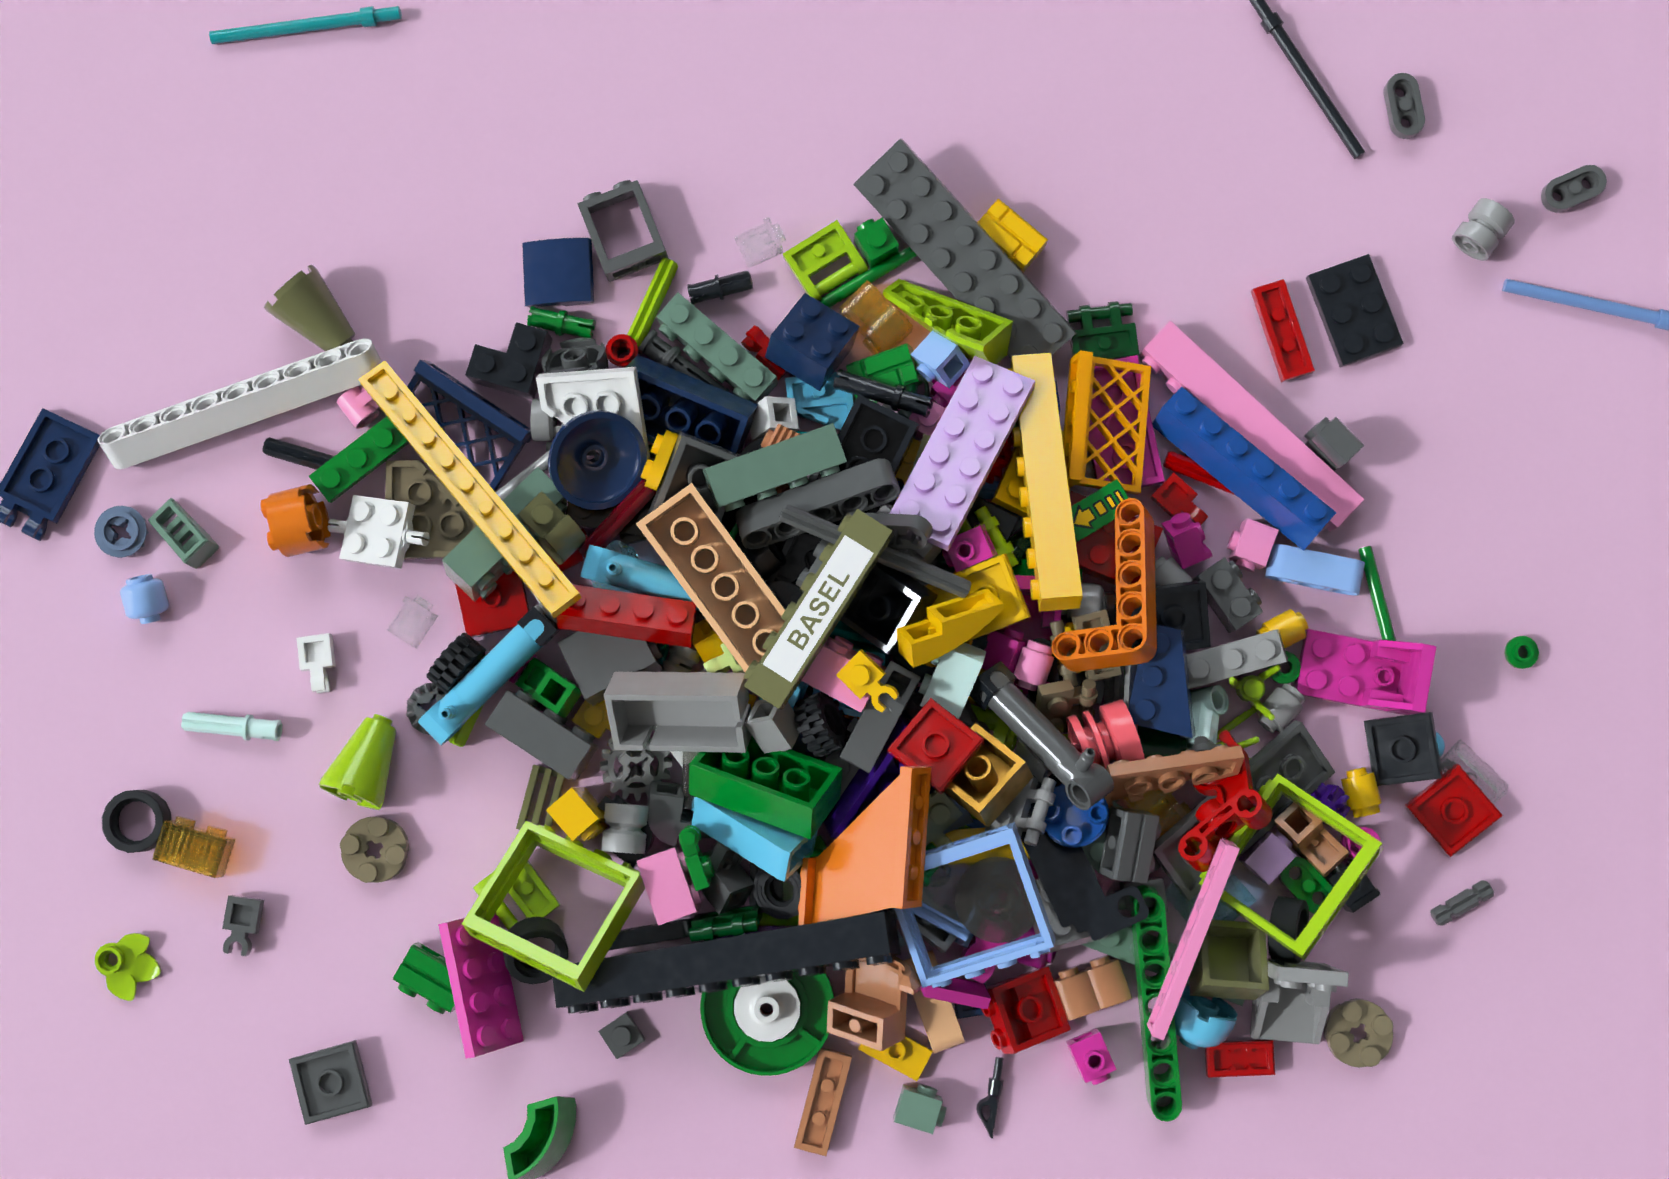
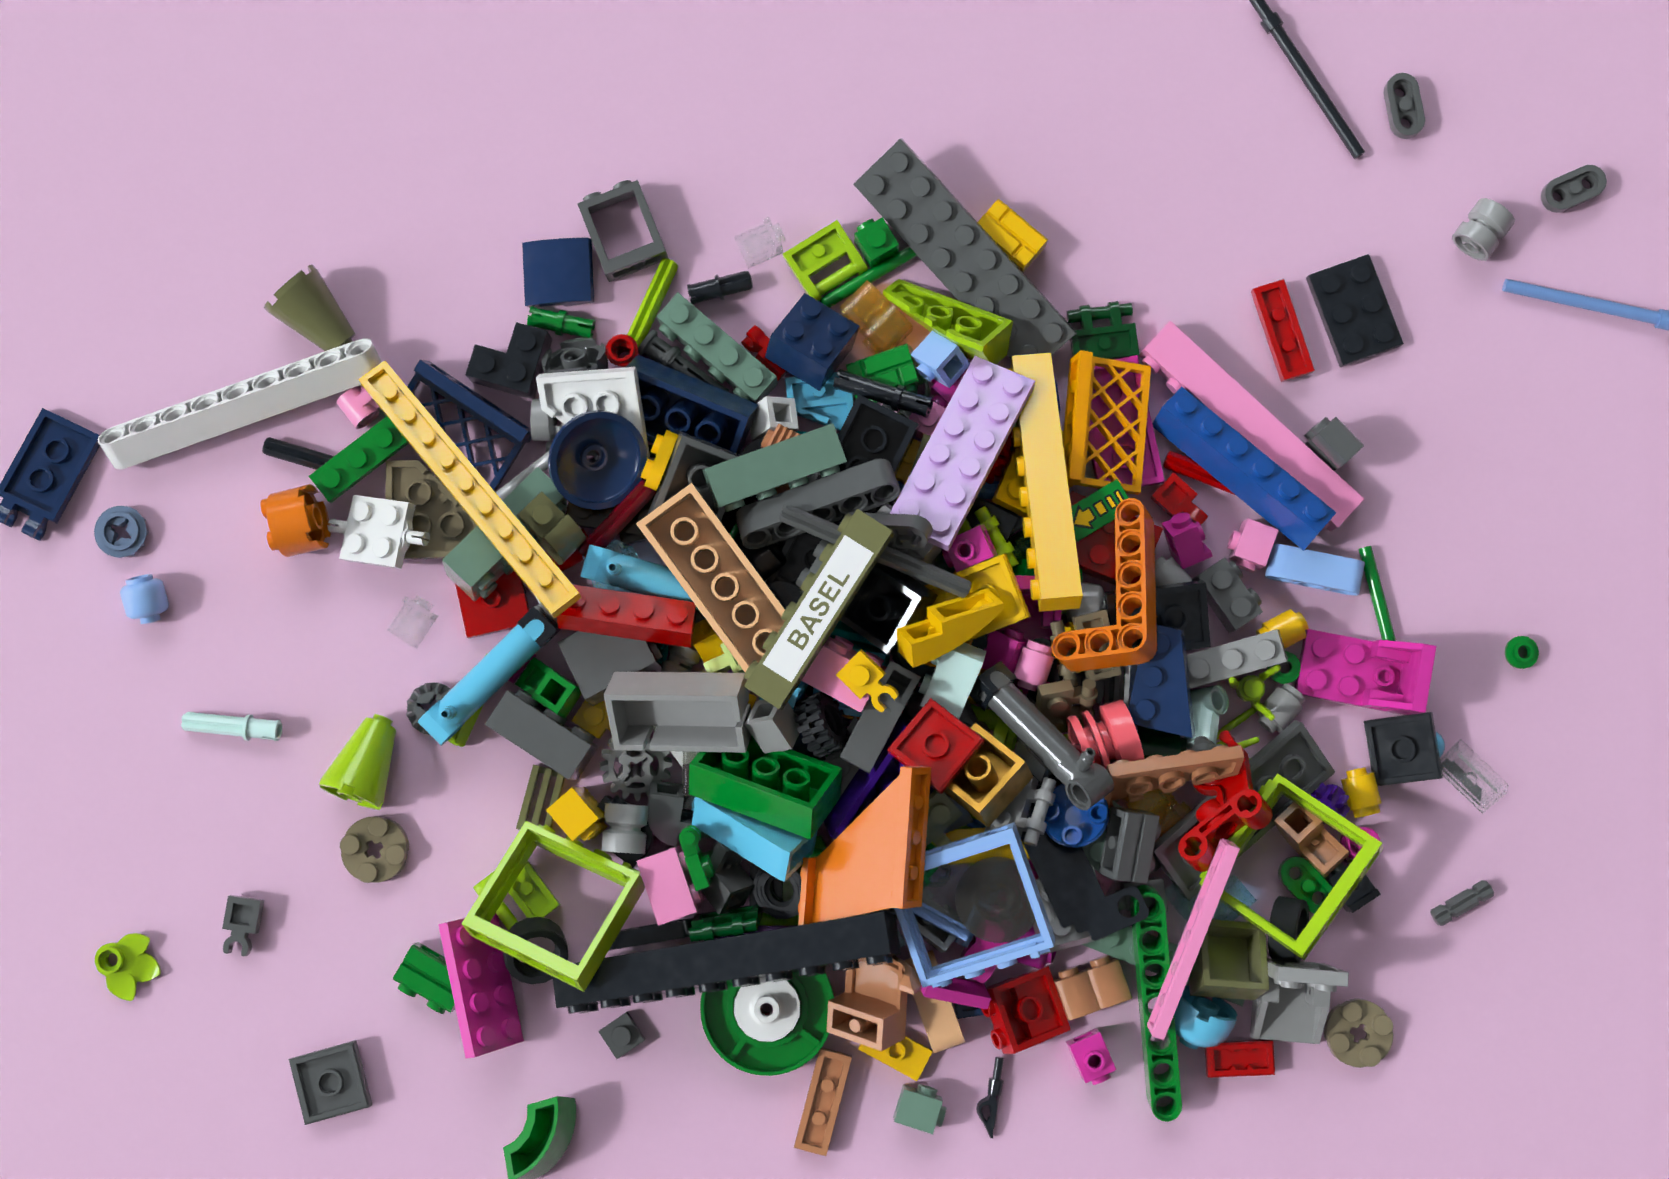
(111, 815): black tyre -> none
(194, 848): clear yellow brick -> none
(197, 548): sand green slope -> none
(316, 655): white plate -> none
(366, 16): teal bar -> none
(455, 662): black tyre -> none
(1268, 856): lavender brick -> none
(1454, 810): red plate -> none

